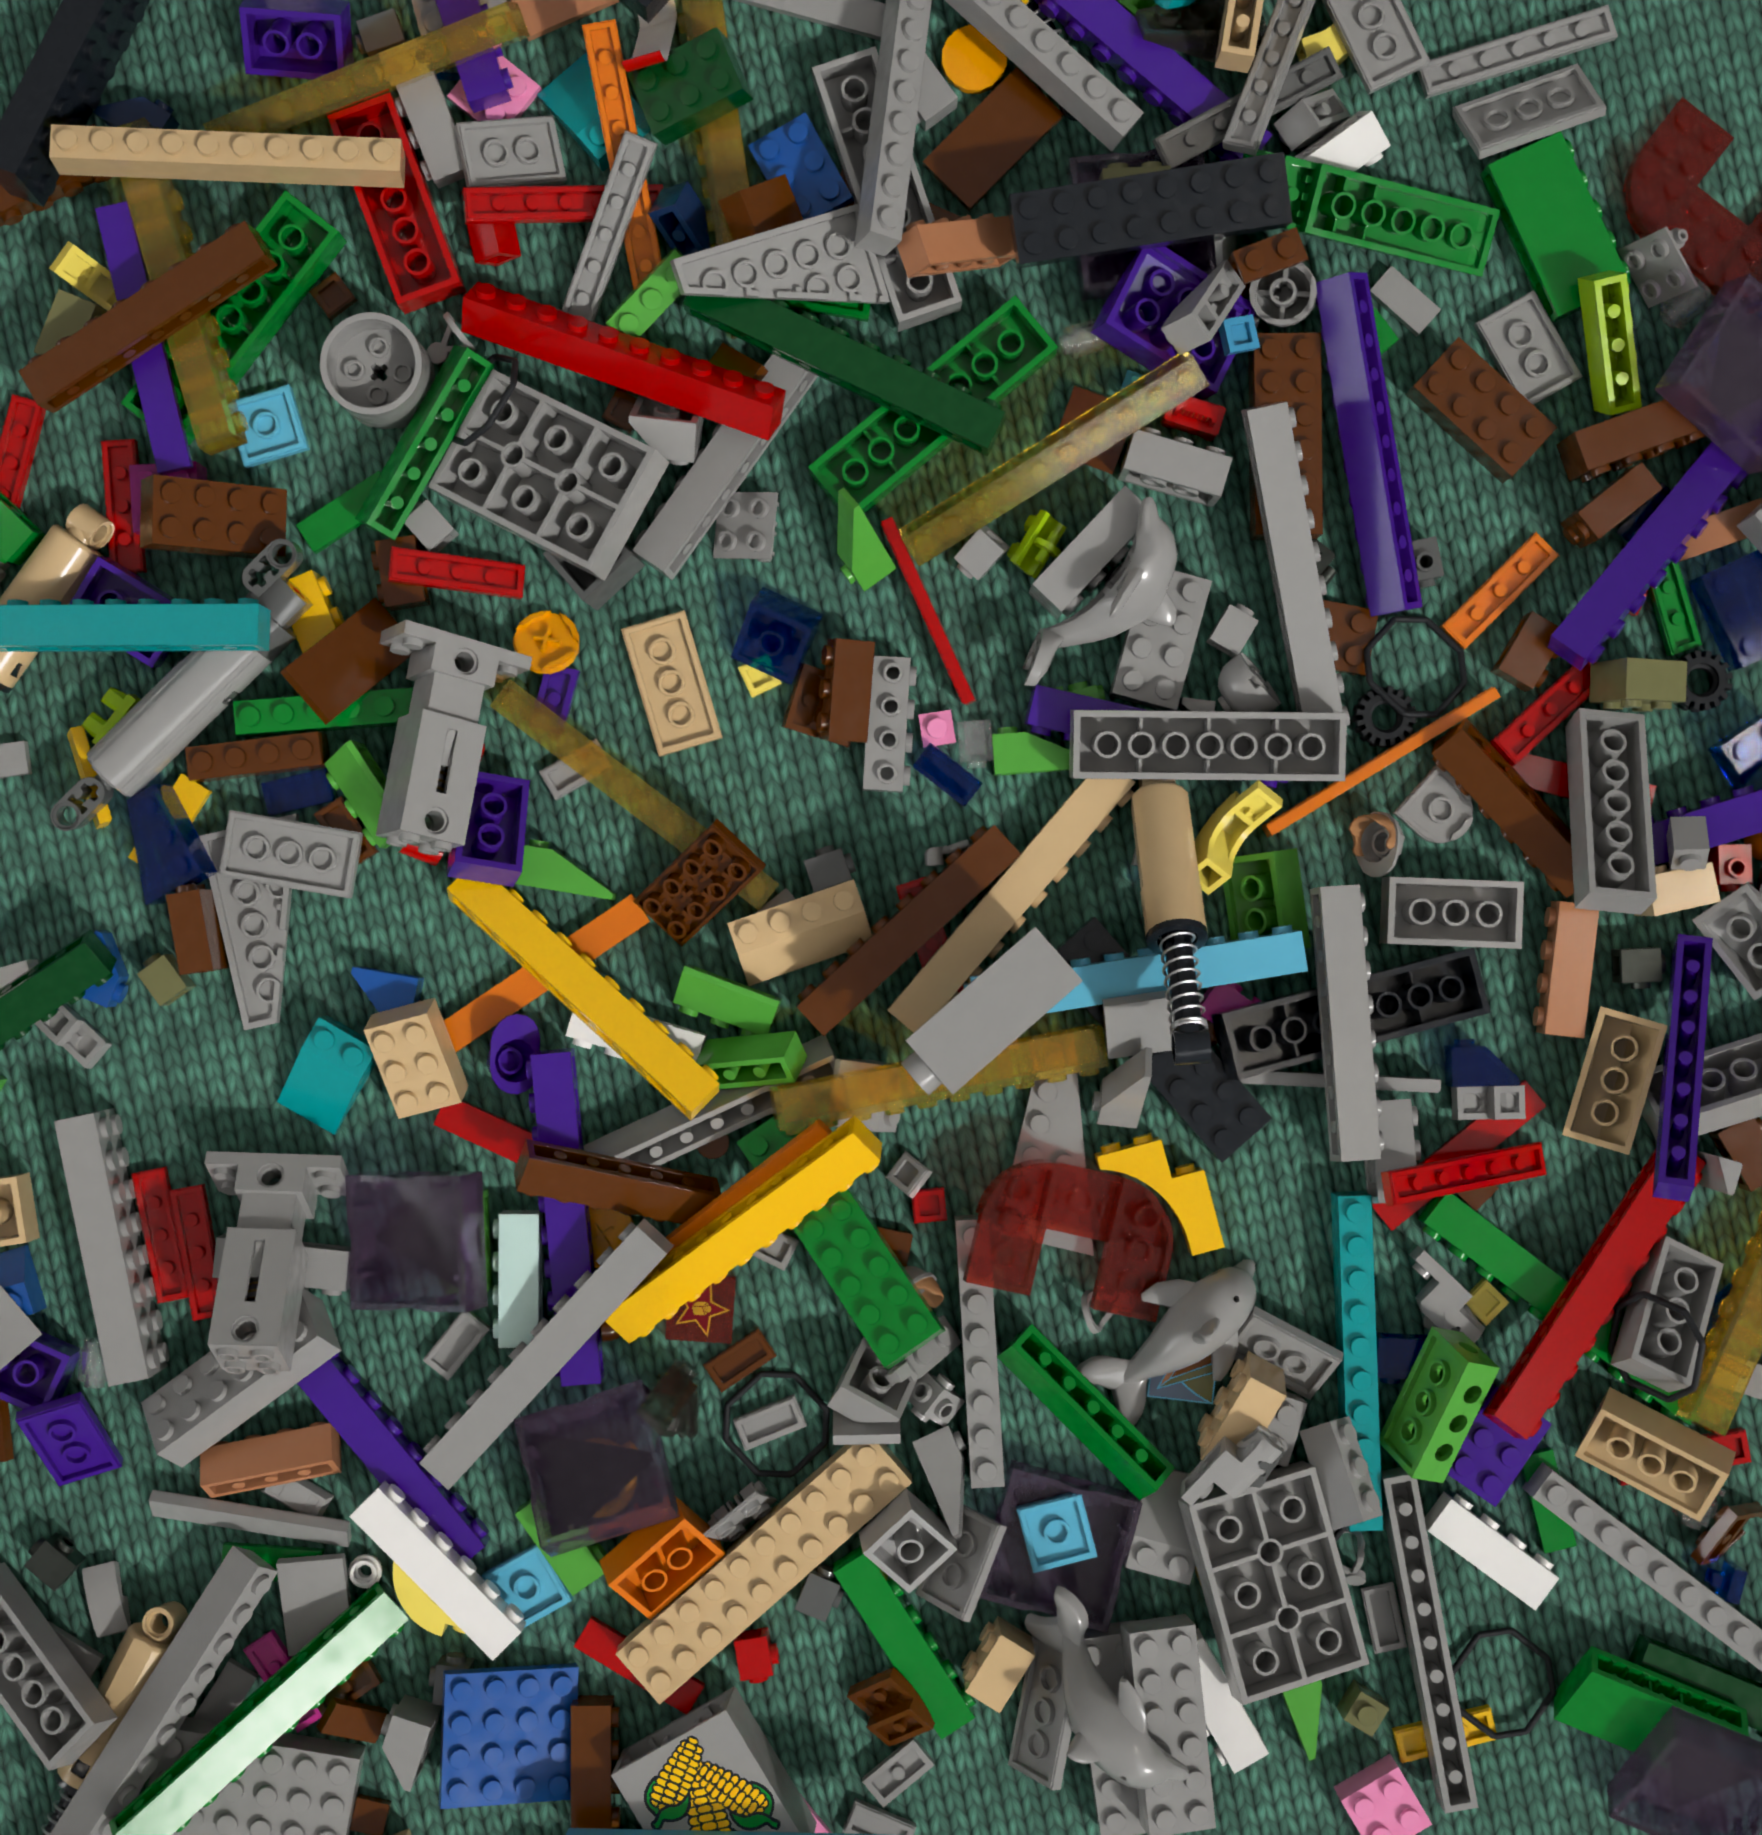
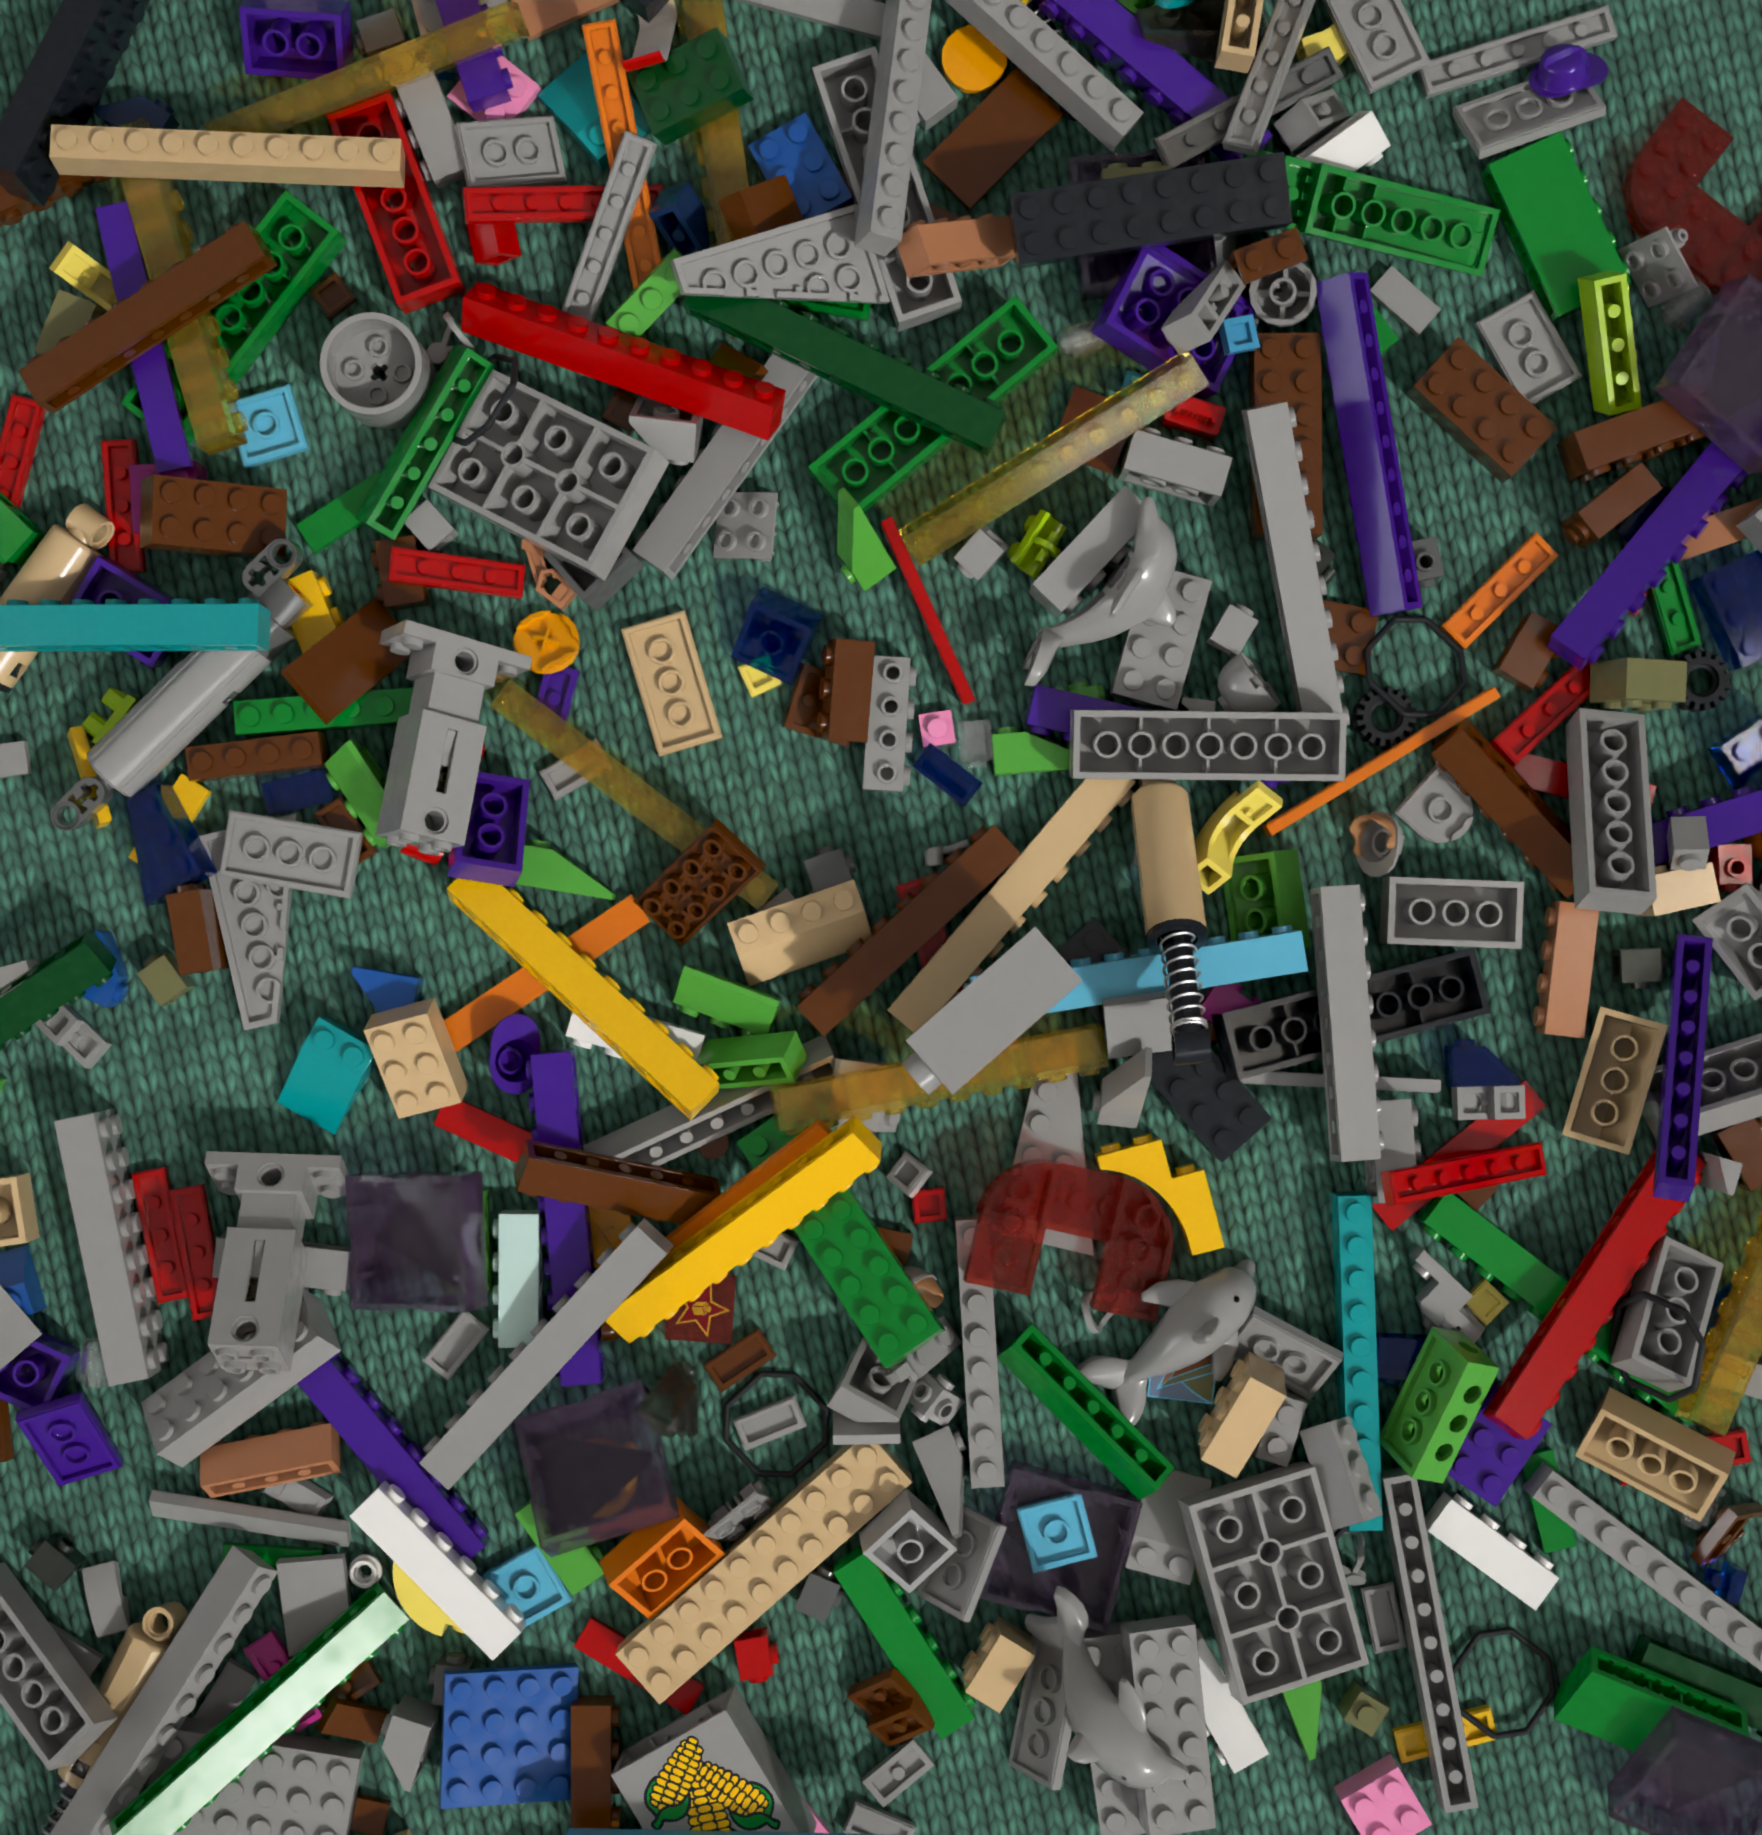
(563, 593): none -> nougat piece
(1234, 1466): light grey plate -> none
(1566, 70): none -> dark purple piece

